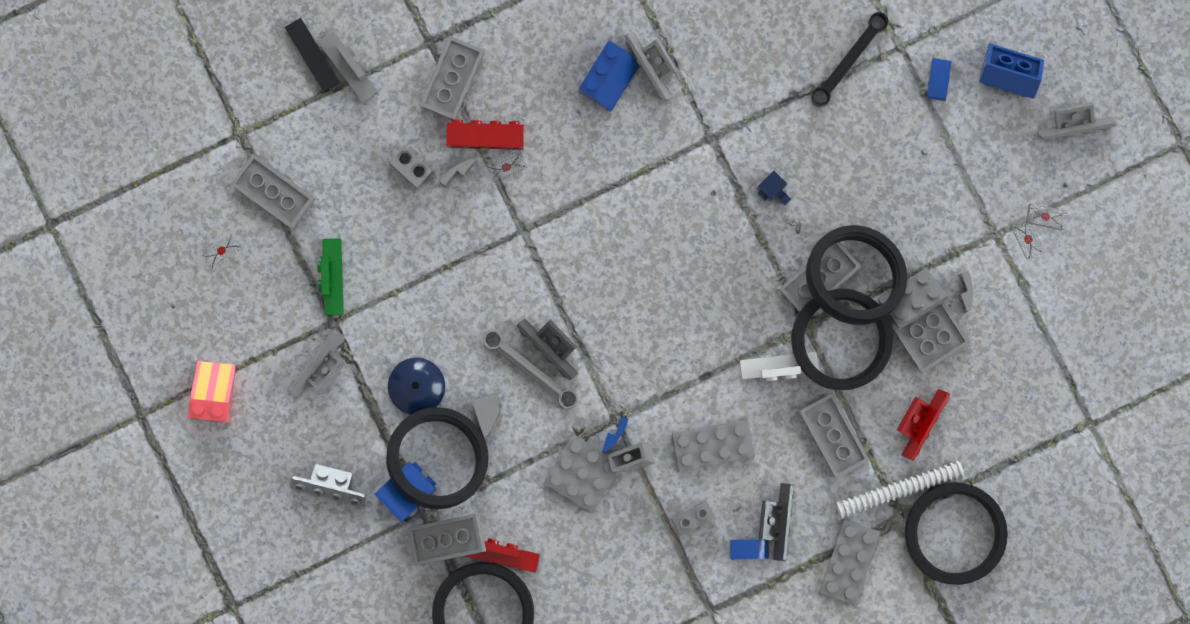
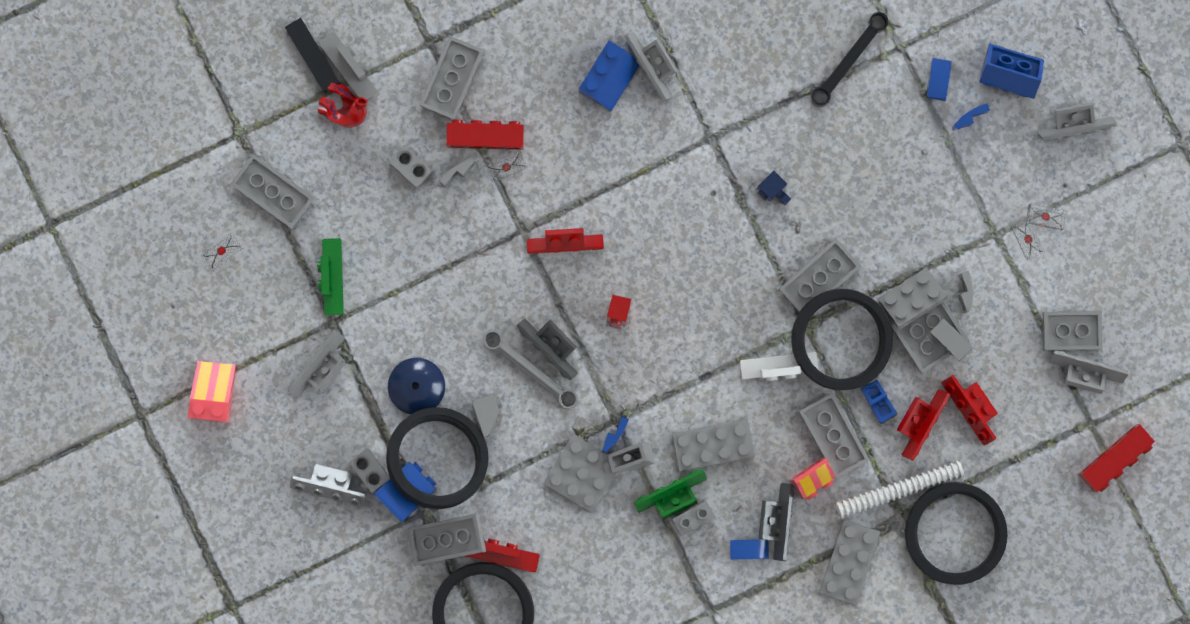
(352, 111): none -> red piece
(373, 467): none -> light grey brick
(564, 241): none -> red bracket
(618, 311): none -> red brick
(673, 497): none -> green bracket
(813, 478): none -> coral slope
(879, 401): none -> blue slope
(880, 243): black tyre -> none
(951, 340): none -> light grey slope
(967, 120): none -> blue slope
(973, 406): none -> red bracket
(1072, 330): none -> light grey plate
(1087, 373): none -> light grey bracket
(1116, 458): none -> red brick

